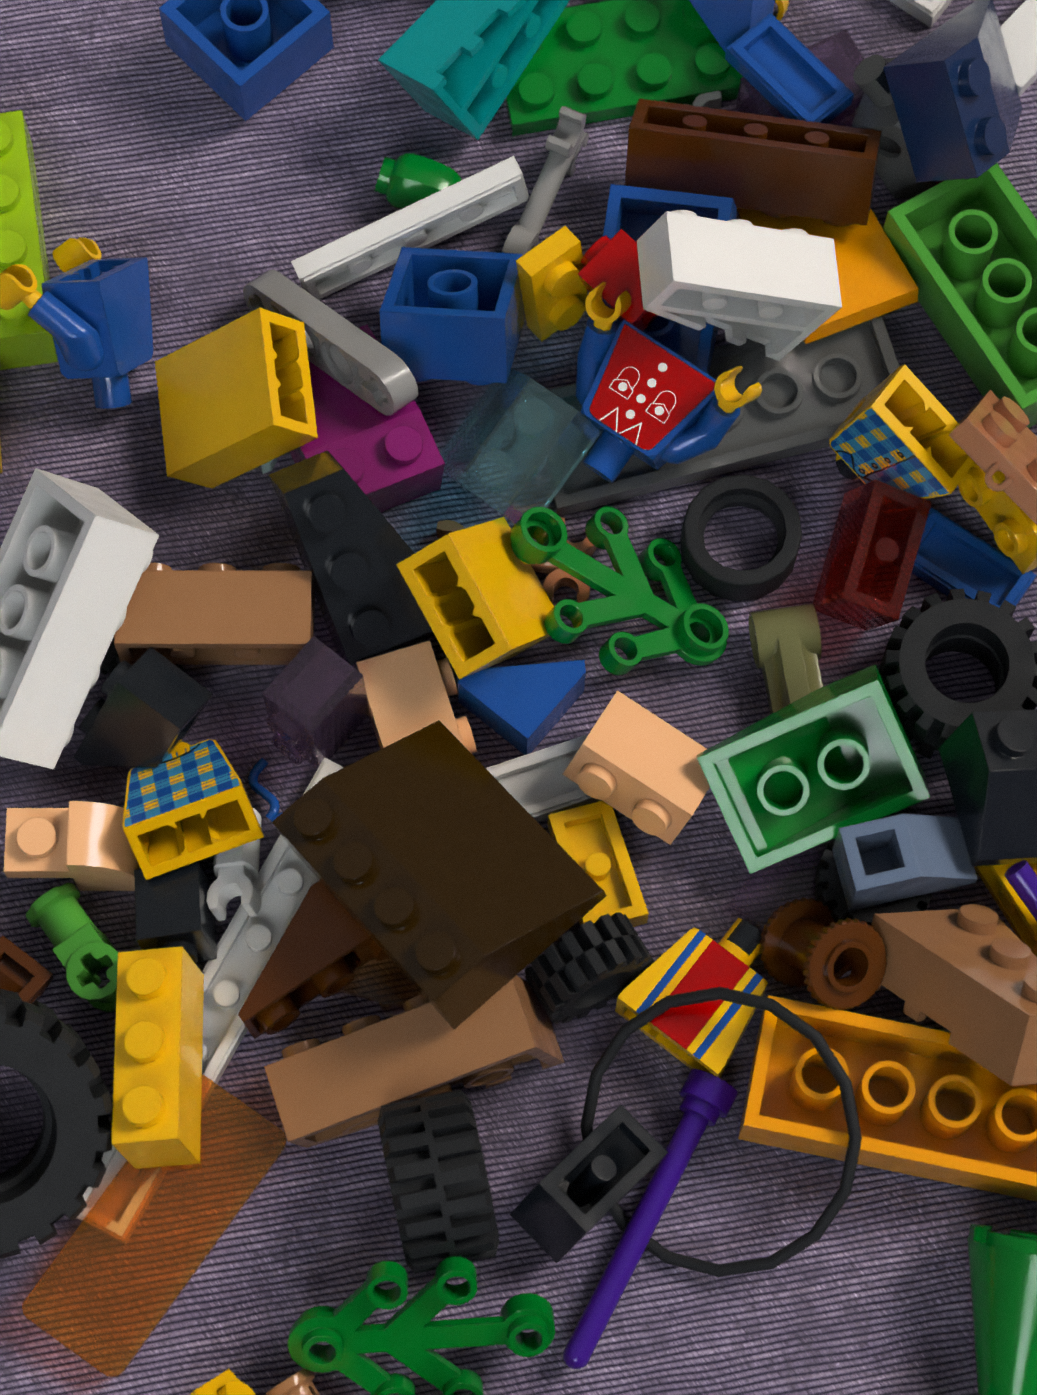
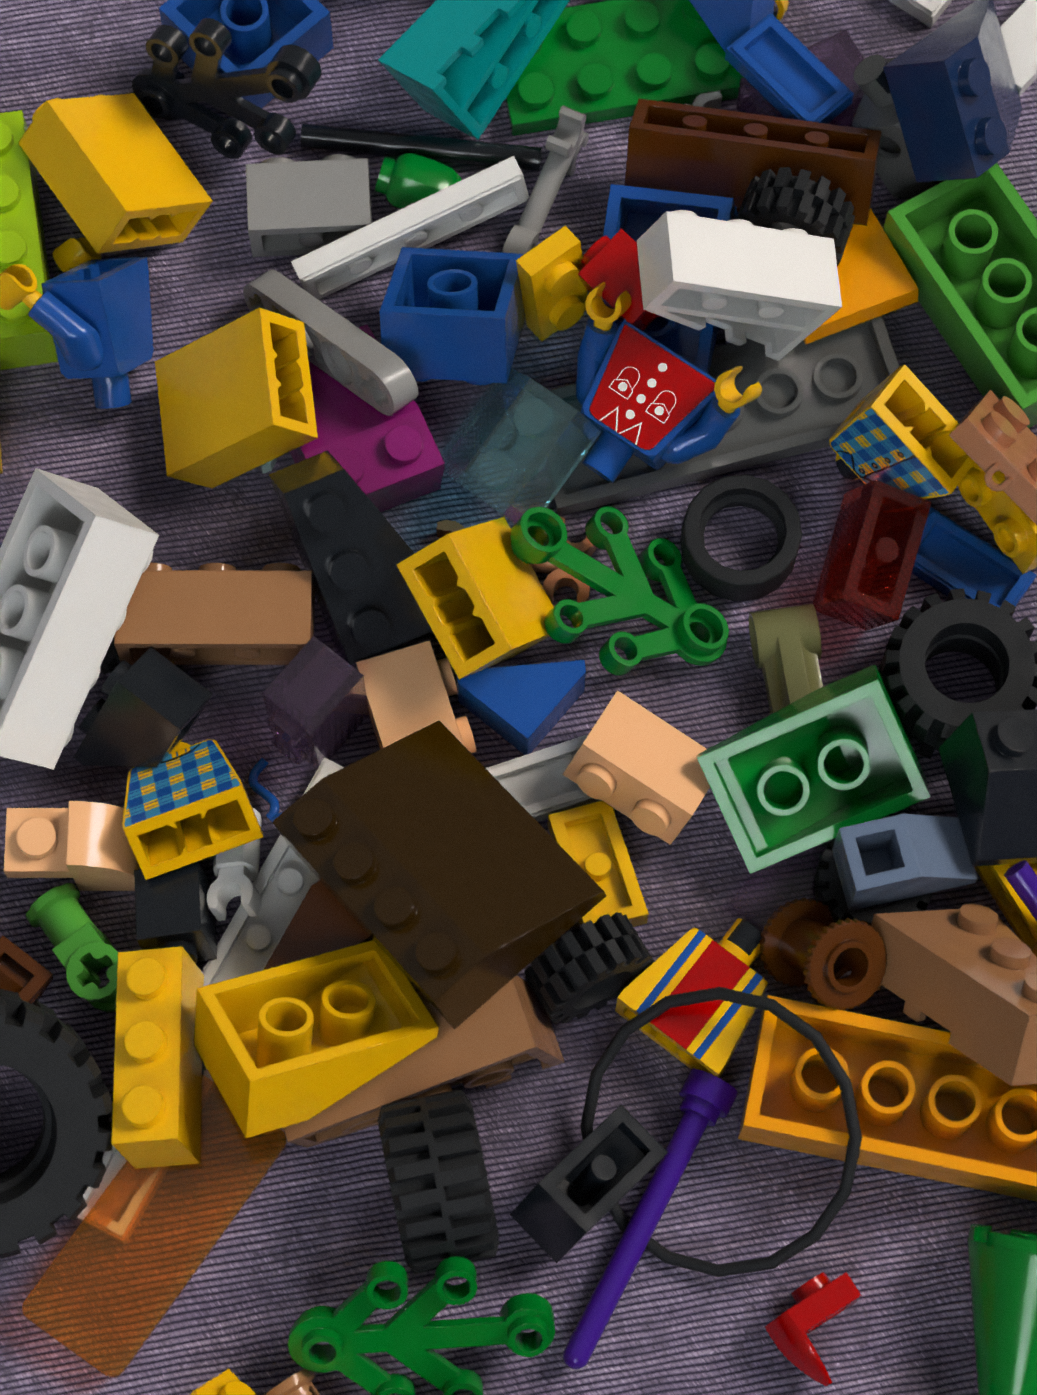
(114, 172): none -> yellow brick
(170, 95): none -> black plant
(305, 203): none -> light grey brick
(307, 1033): none -> yellow slope
(431, 147): none -> black bar
(799, 203): none -> black tyre
(816, 1304): none -> red plate

